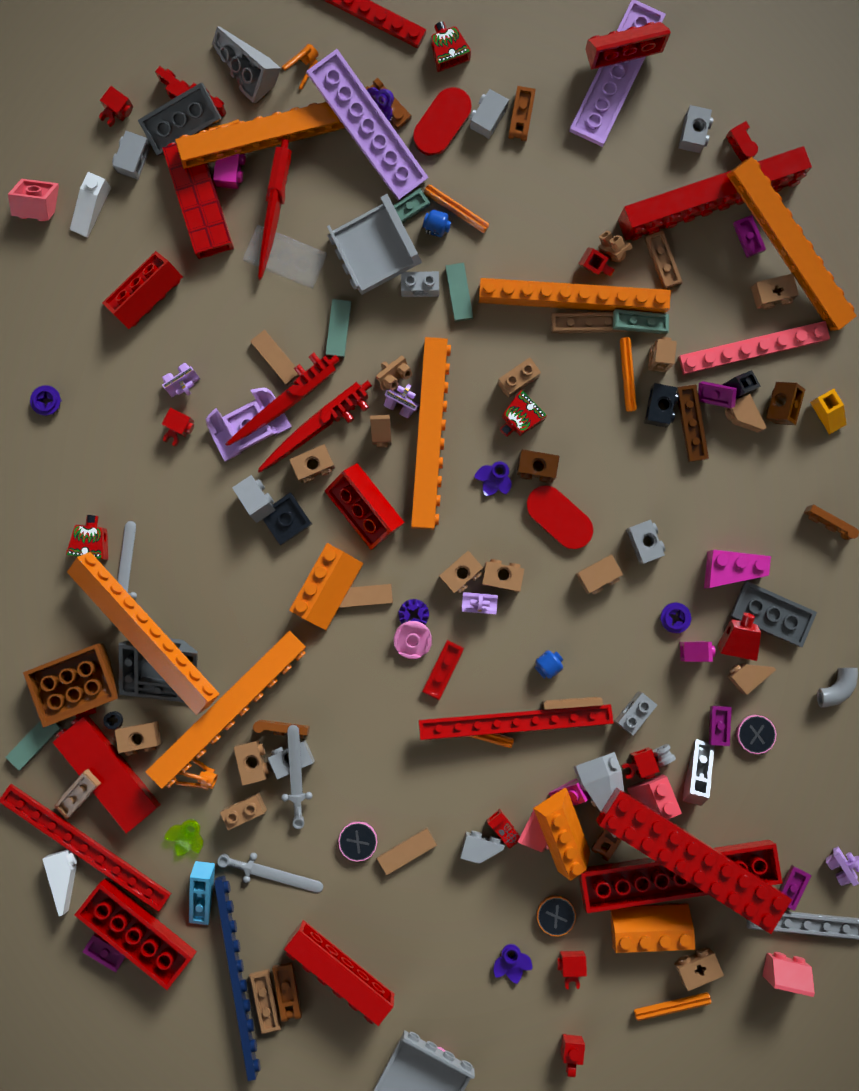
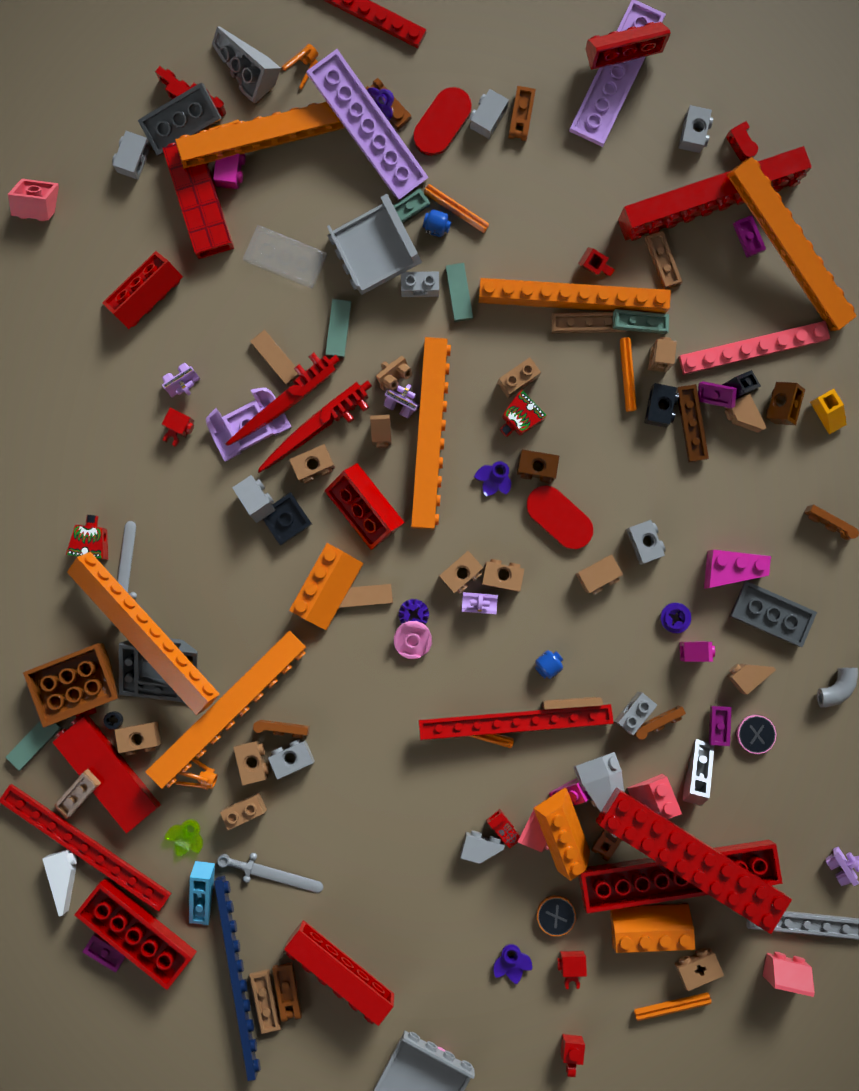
(40, 394): dark purple gear -> none
(89, 203): white slope -> none
(115, 105): red brick -> none
(275, 198): red piece -> none
(295, 777): light grey sword -> none
(357, 841): black tile -> none
(406, 851): medium nougat tile -> none
(443, 670): red tile -> none
(449, 47): torso -> none
(614, 246): medium nougat hips -> none
(643, 763): red brick -> none
(658, 722): none -> dark orange plate
(663, 755): light grey wheel -> none
(741, 638): red torso -> none
(783, 286): medium nougat brick -> none
(794, 885): magenta plate -> none

